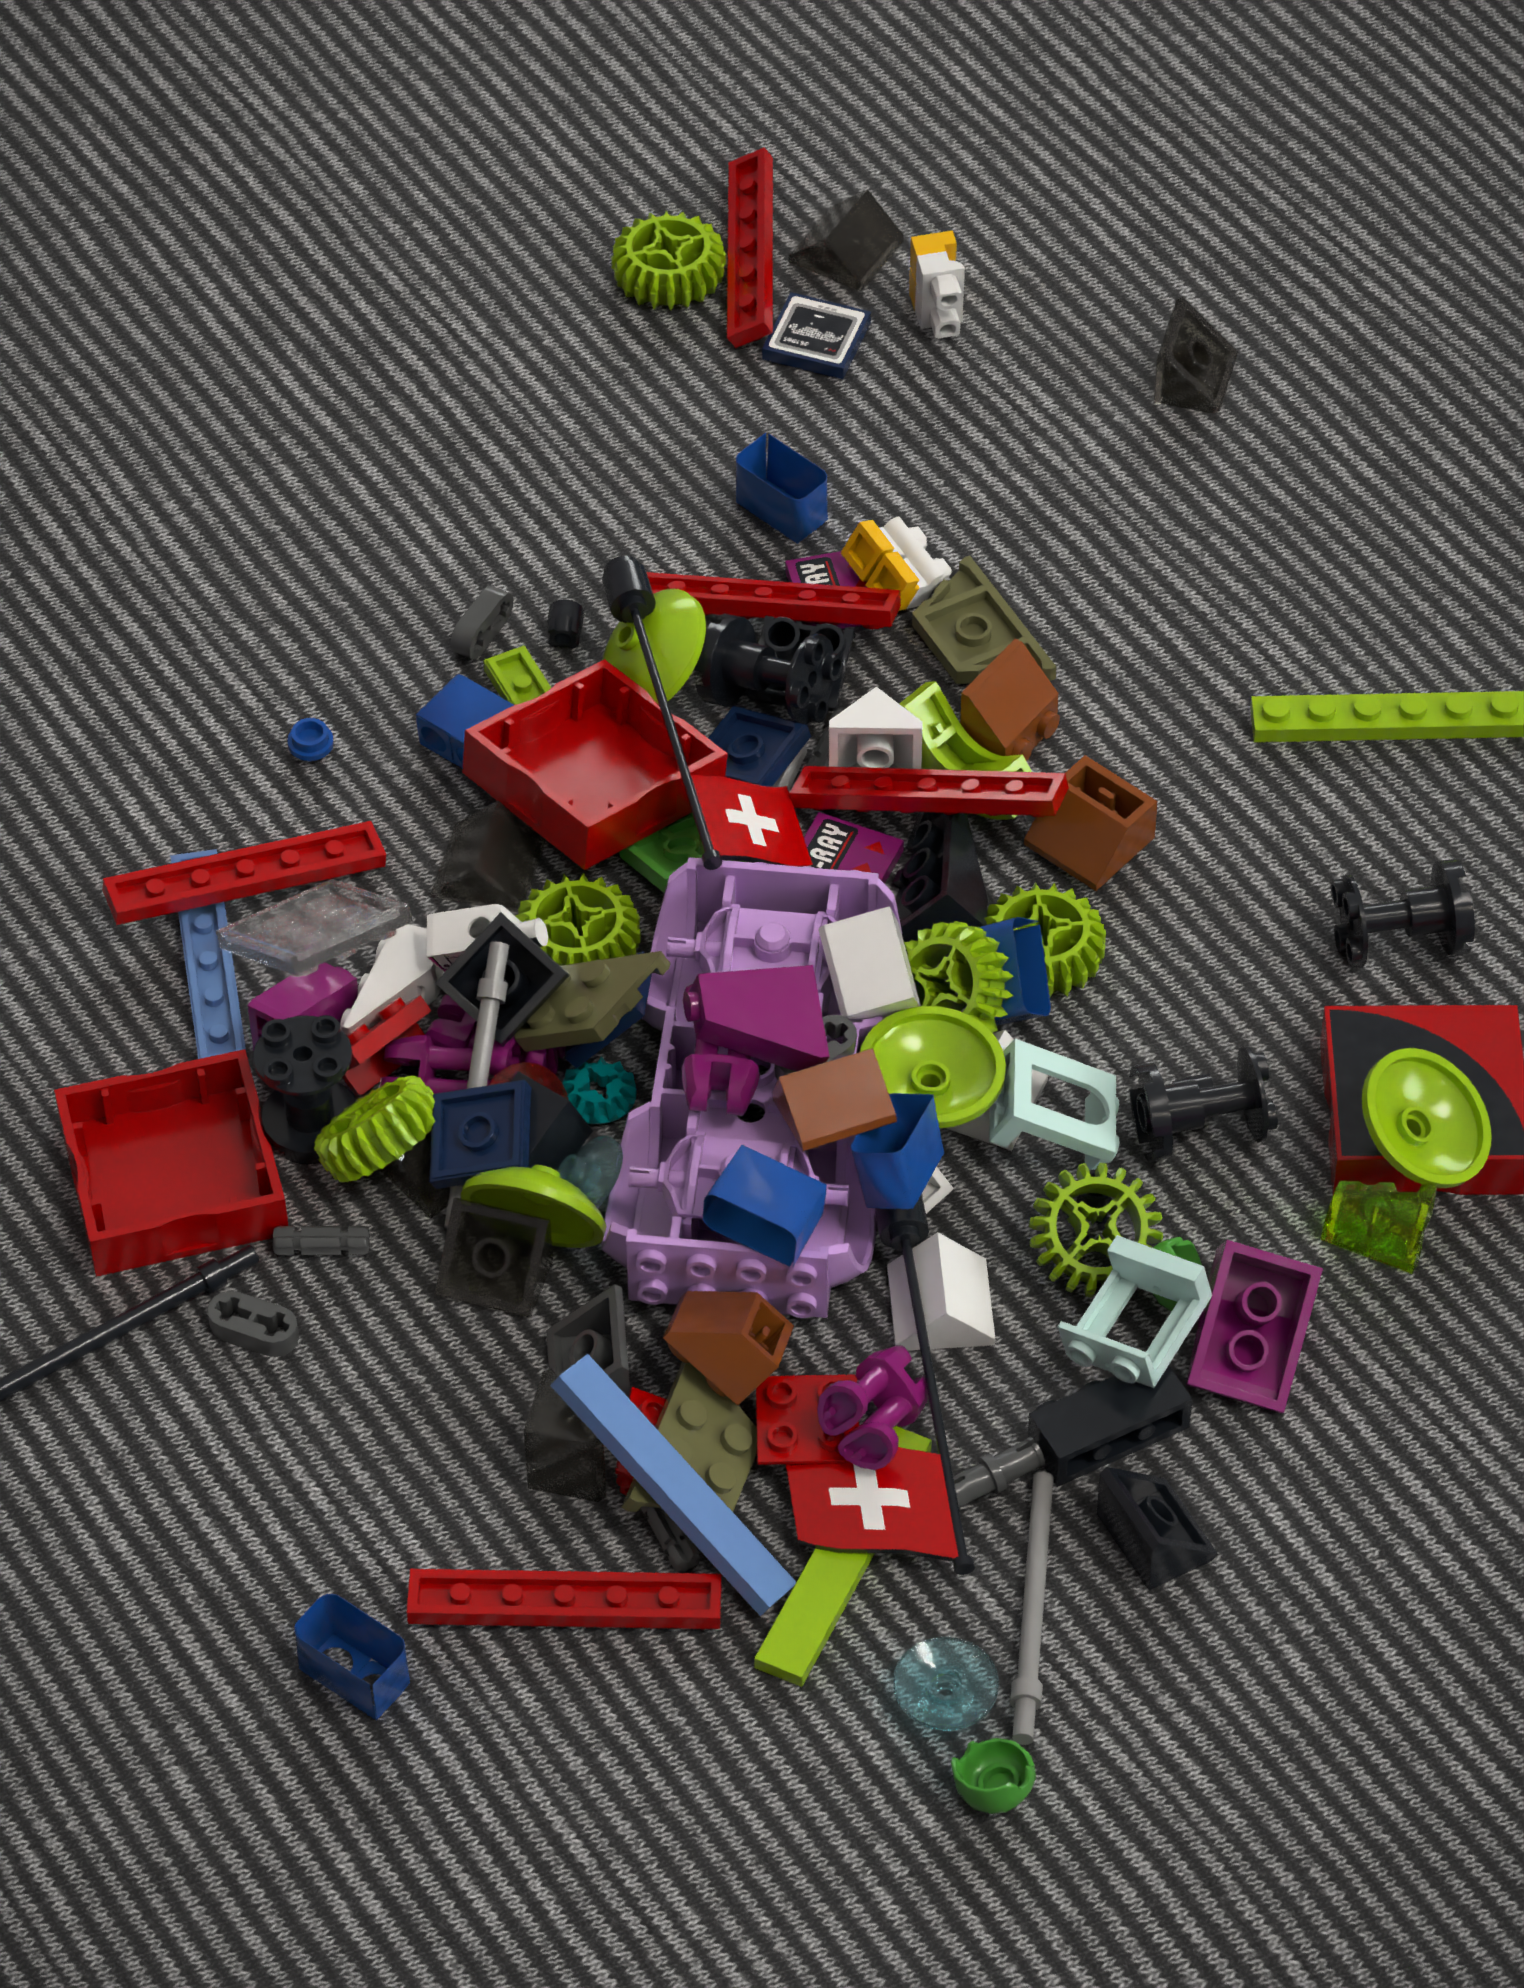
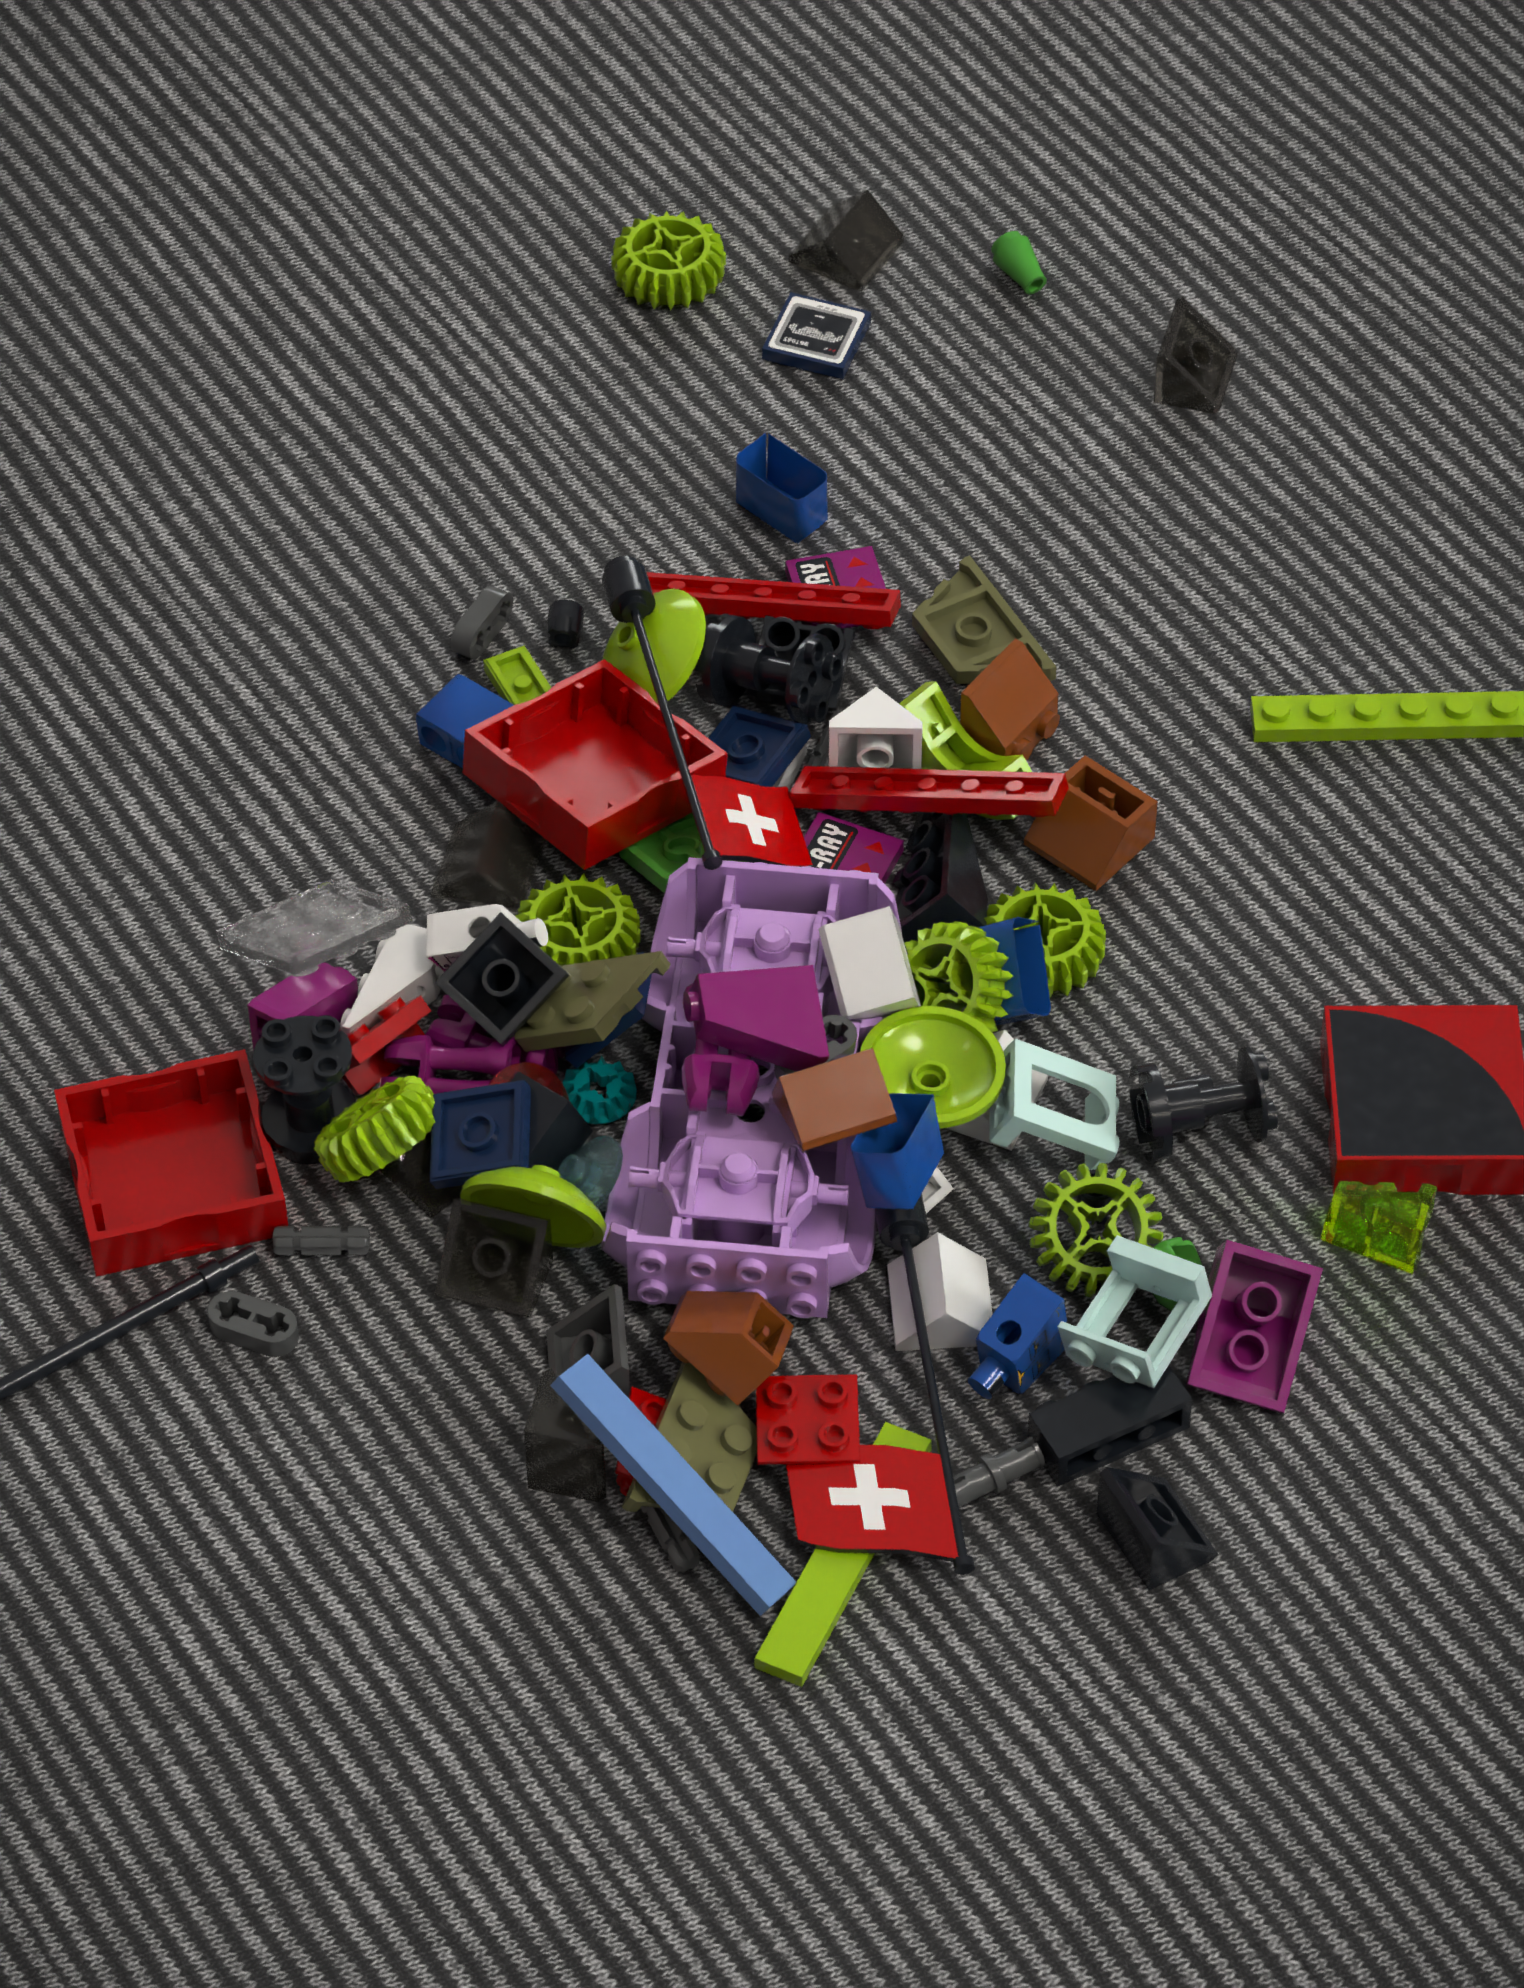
(210, 976): medium blue tile -> none
(243, 872): red plate -> none
(310, 739): blue plate -> none
(339, 1624): blue piece -> none
(491, 993): light grey bar -> none
(564, 1598): red plate -> none
(750, 248): red plate -> none
(765, 1205): blue piece -> none
(893, 1392): magenta piece -> none
(895, 560): hips -> none
(937, 283): white hips -> none
(947, 1665): clear light blue dish -> none
(994, 1775): bright green hair -> none
(1017, 259): none -> bright green cone
(1019, 1339): none -> blue torso
(1026, 1688): light grey bar -> none
(1420, 911): black piece -> none
(1426, 1118): lime dish -> none

